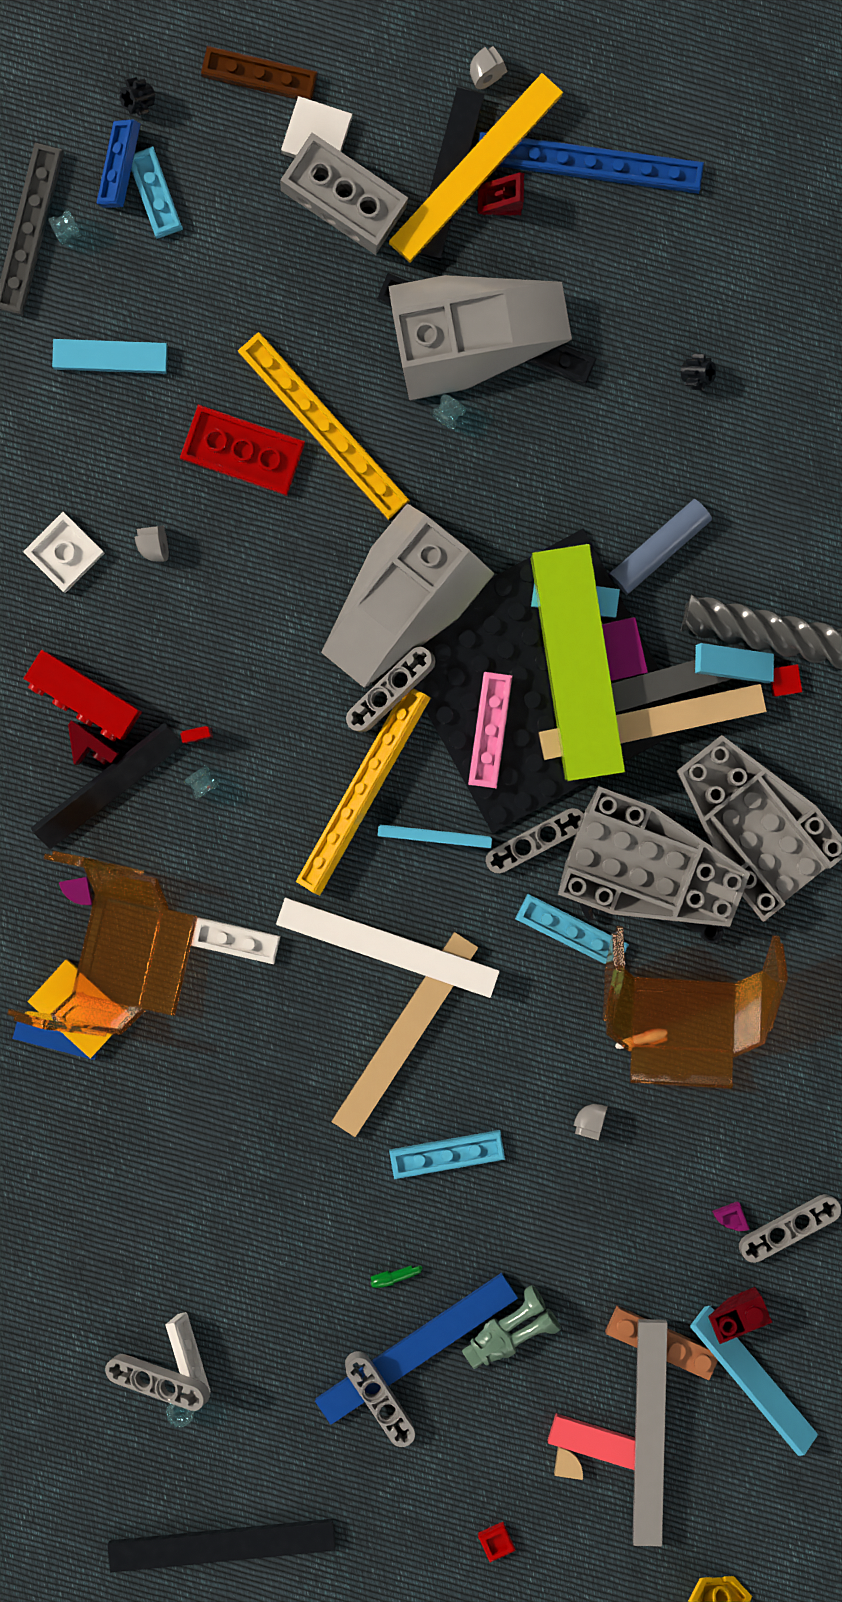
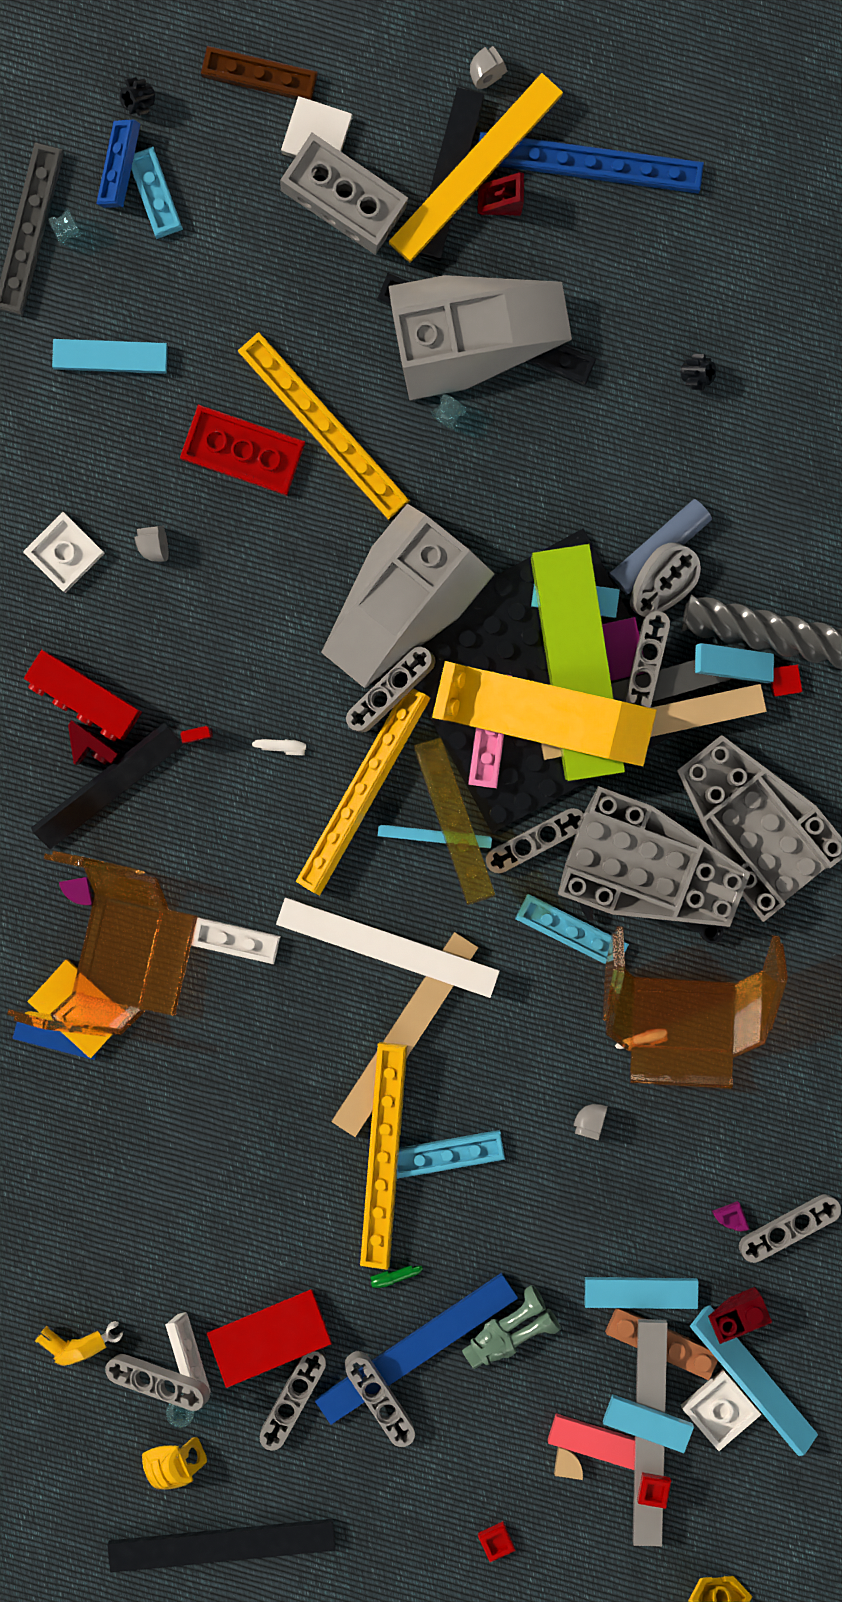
(76, 1349): none -> yellow arm
(168, 1467): none -> yellow piece
(201, 782): clear light blue wheel -> none
(269, 1338): none -> red tile
(290, 747): none -> white piece
(293, 1398): none -> light grey beam
(383, 1155): none -> yellow tile
(454, 821): none -> clear yellow tile
(544, 713): none -> yellow panel
(641, 664): none -> light grey beam
(641, 1293): none -> medium azure tile
(648, 1423): none -> medium azure tile
(654, 1490): none -> red tile
(658, 566): none -> light grey piece
(720, 1409): none -> white tile

